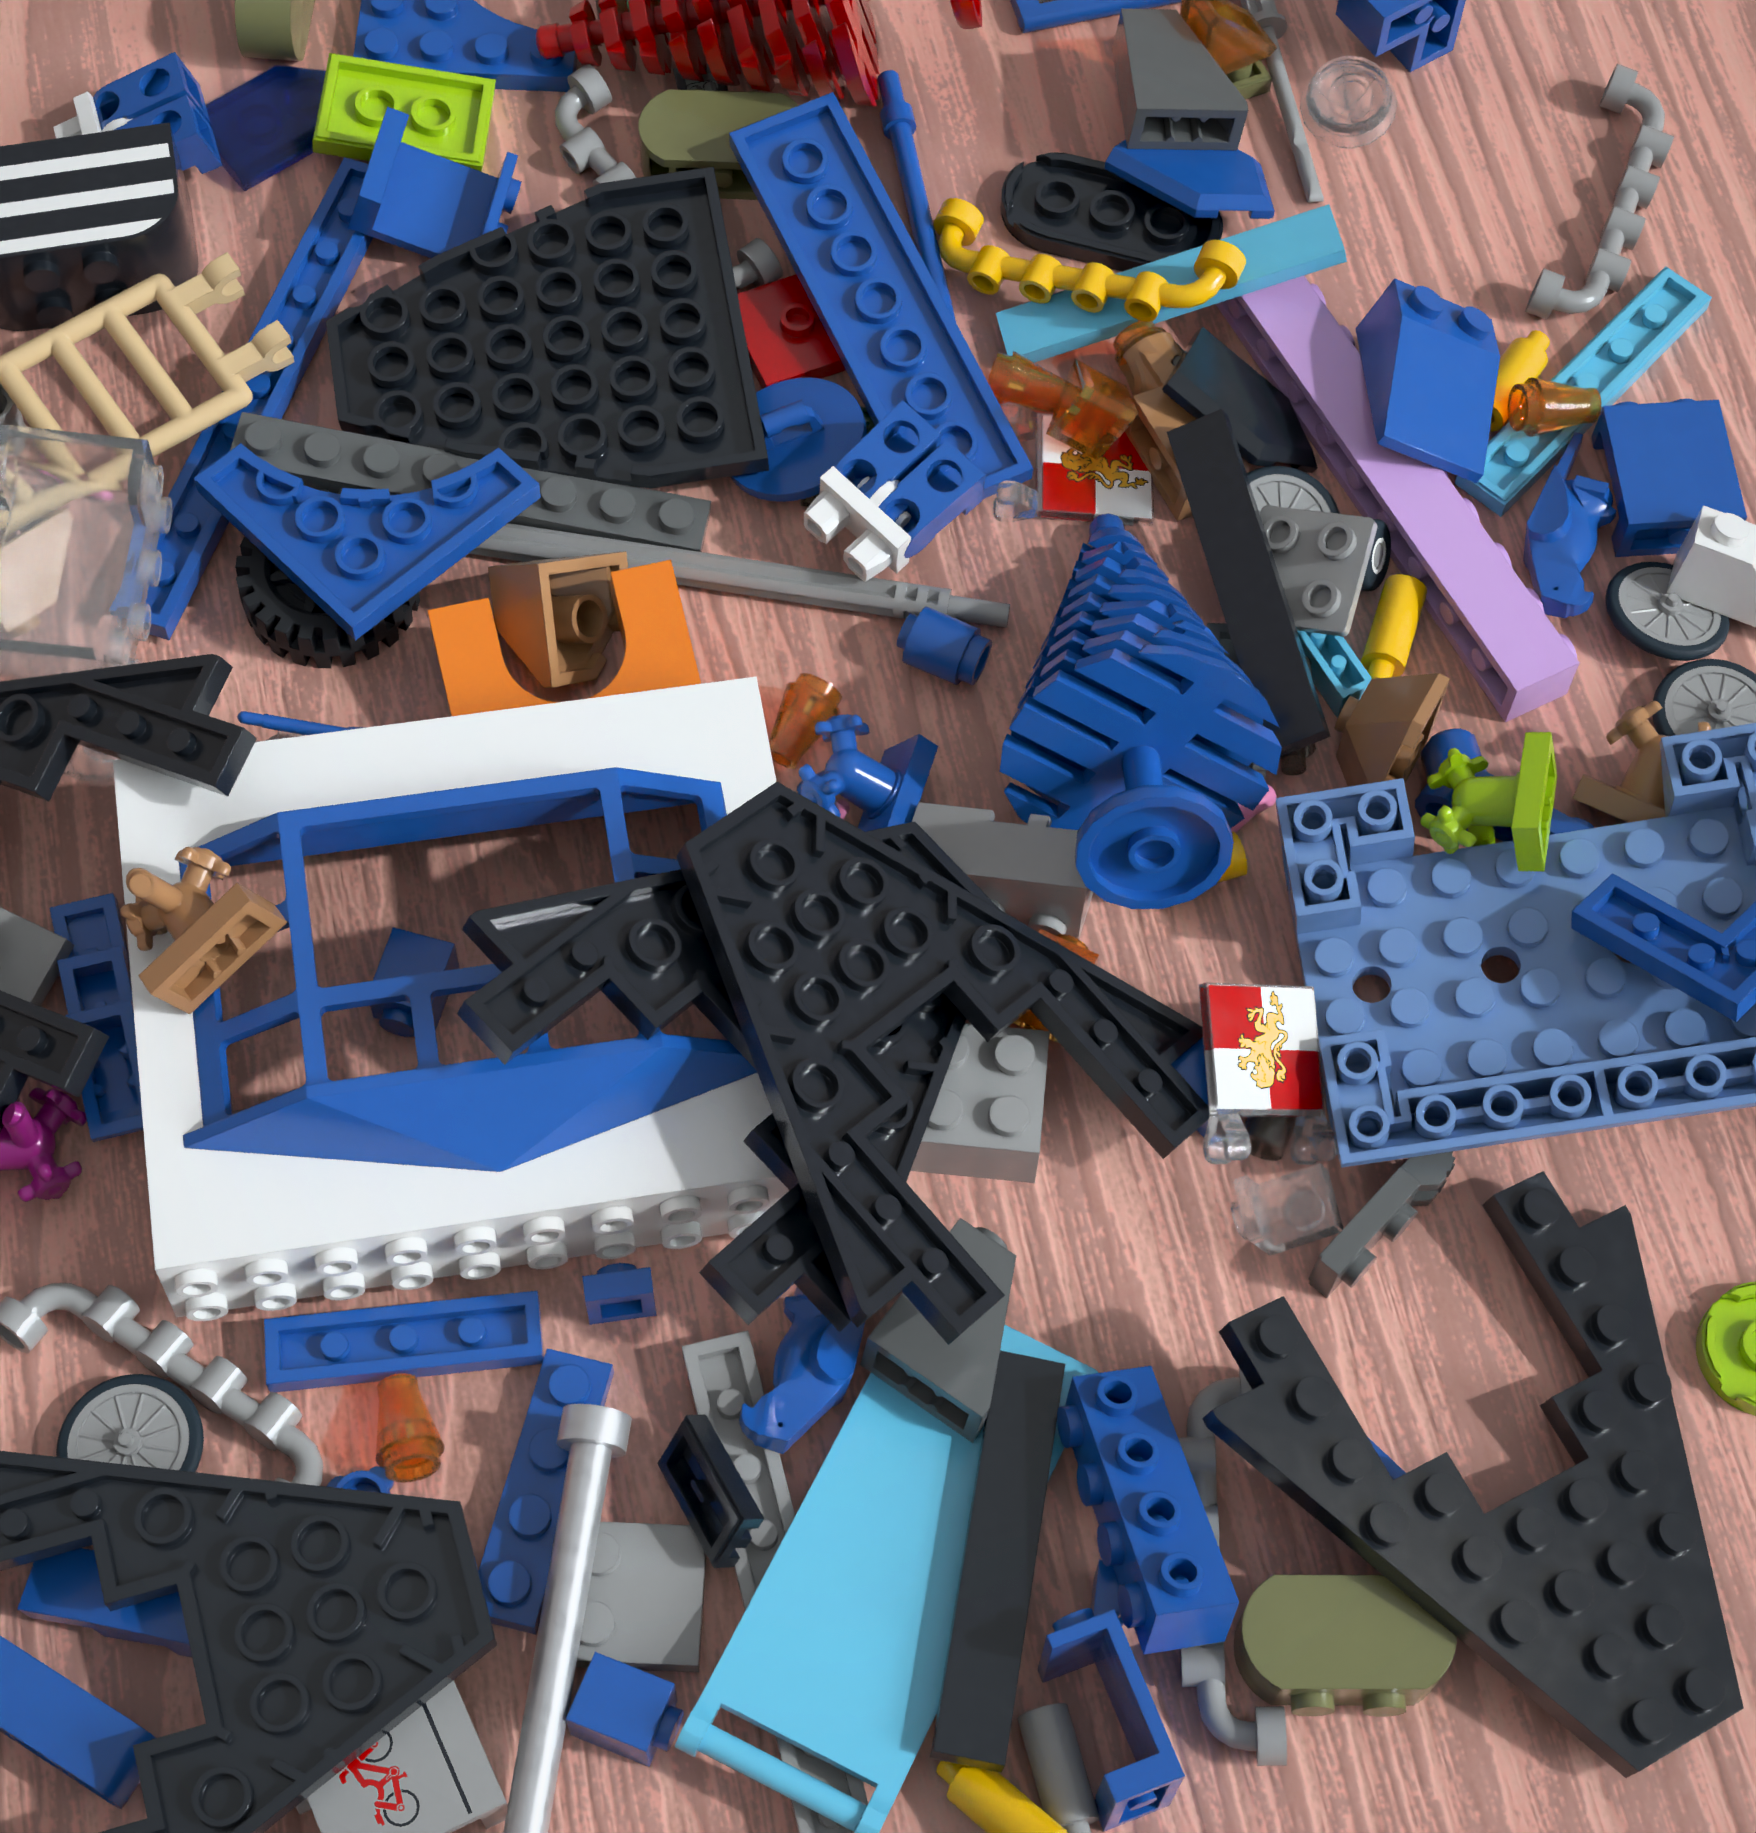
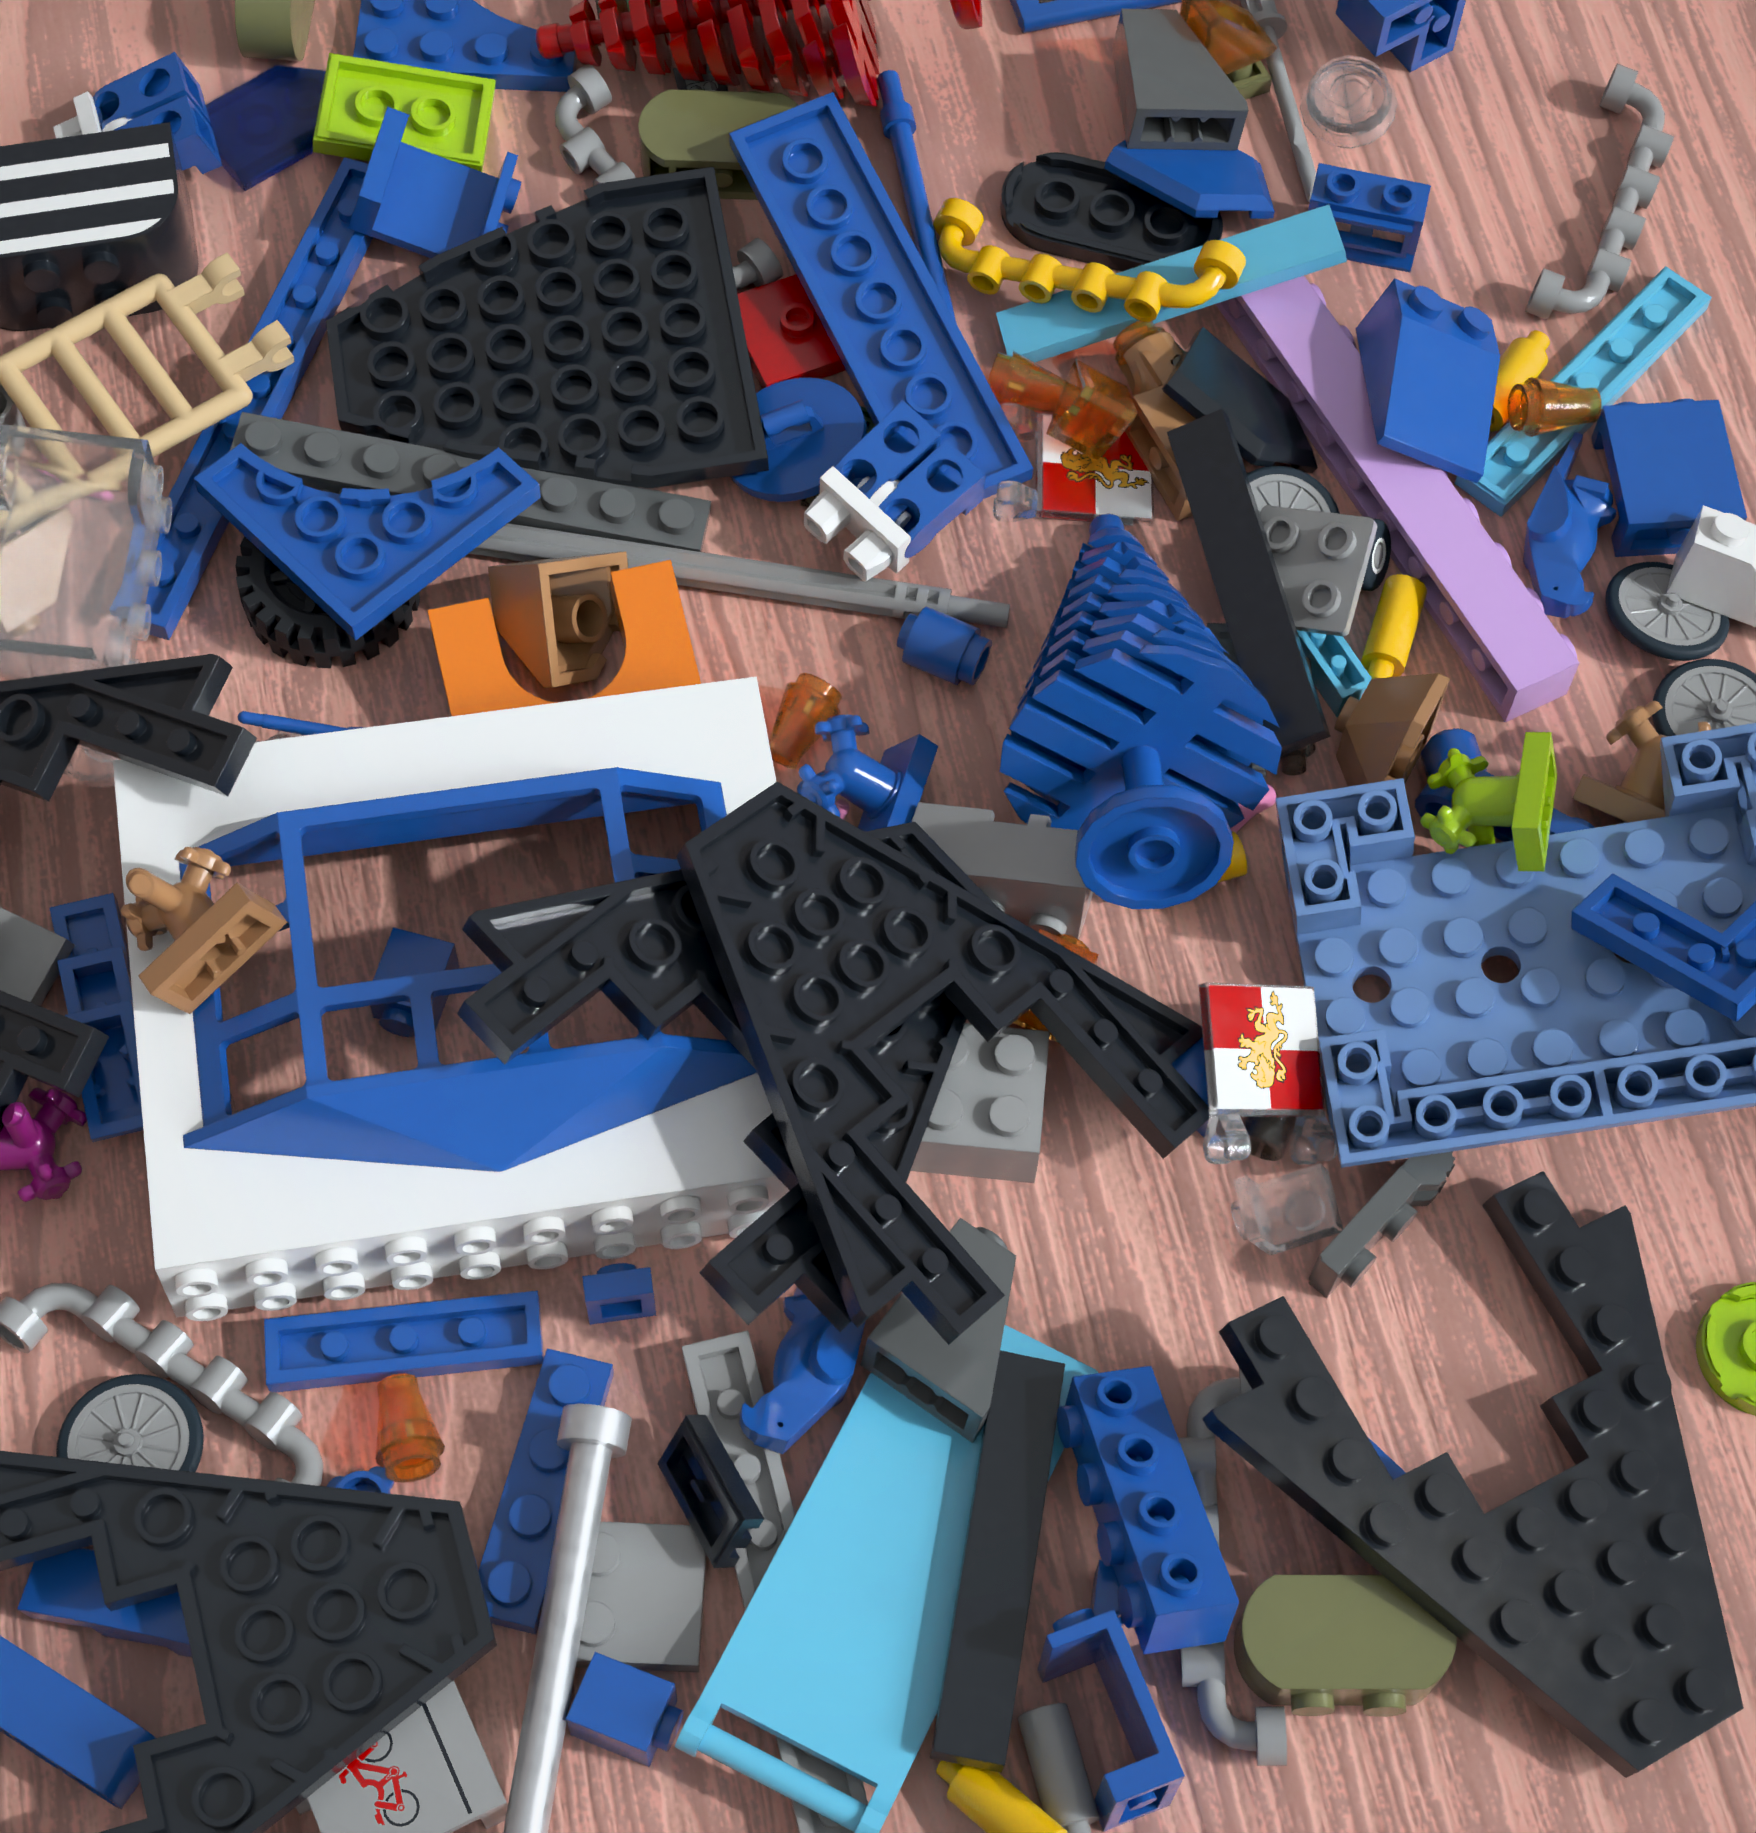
(1369, 204): none -> blue window

